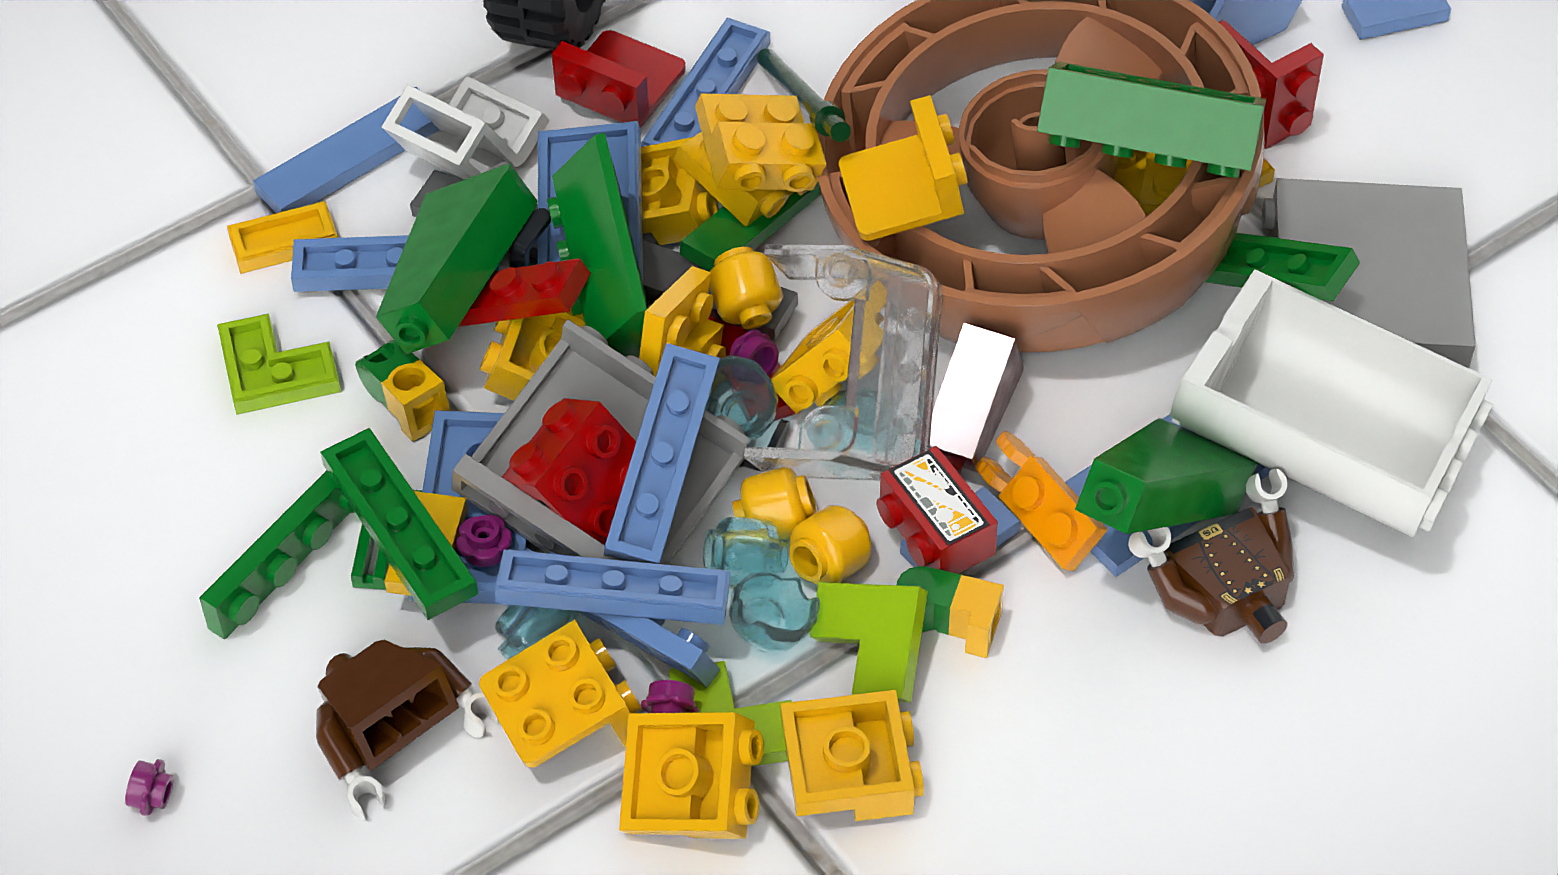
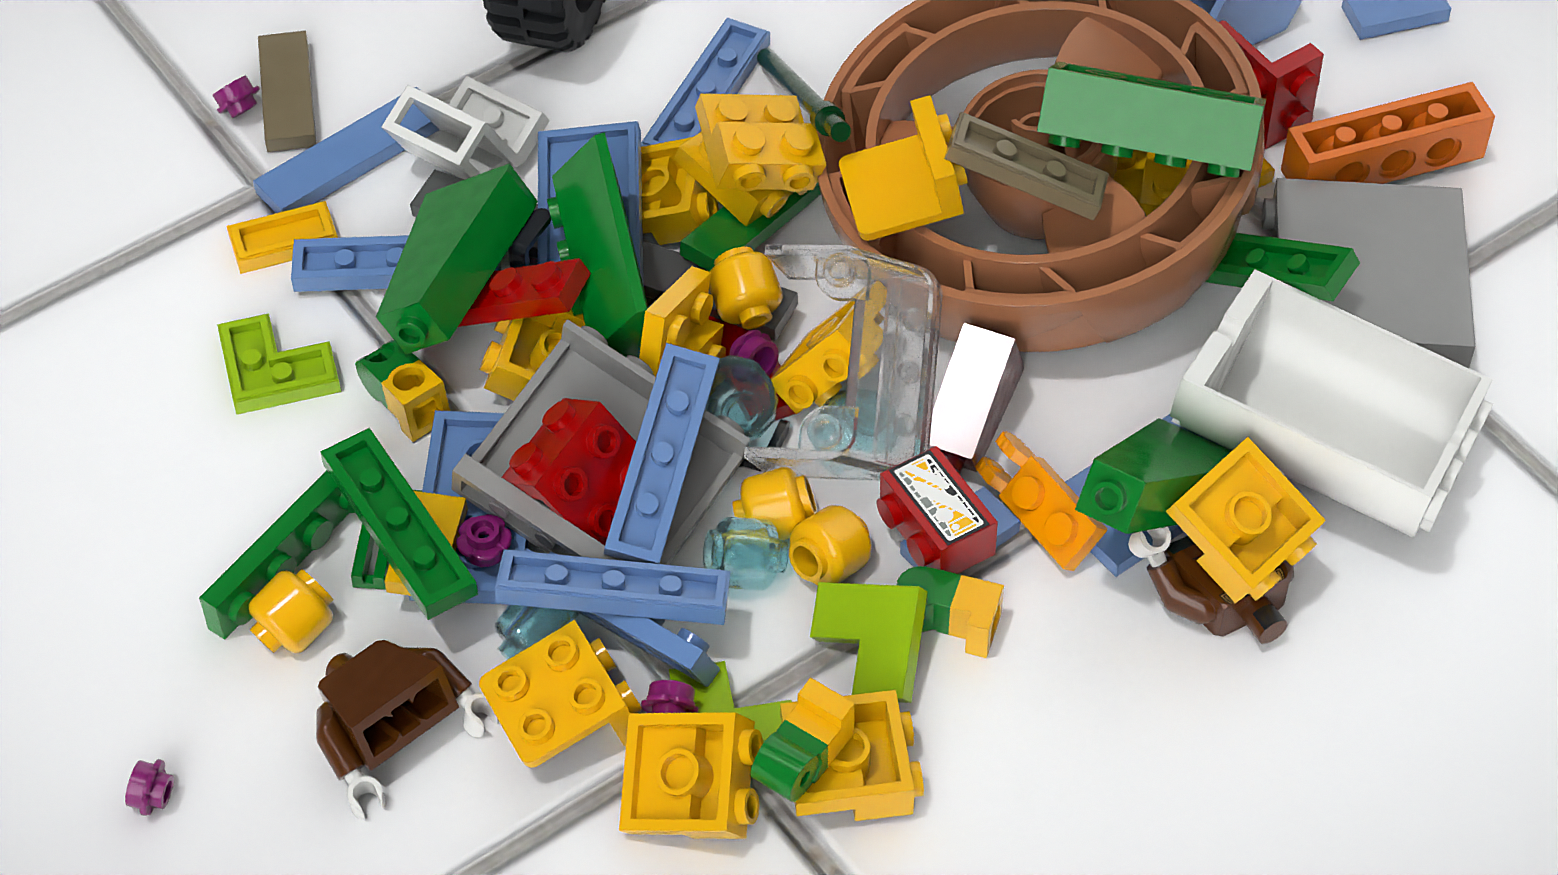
(236, 97): none -> magenta plate
(286, 91): none -> dark tan tile
(290, 611): none -> yellow head
(616, 76): red bracket -> none
(772, 611): clear light blue hair -> none
(805, 741): none -> leg
(1027, 166): none -> dark tan tile
(1246, 522): none -> yellow plate
(1392, 138): none -> orange brick

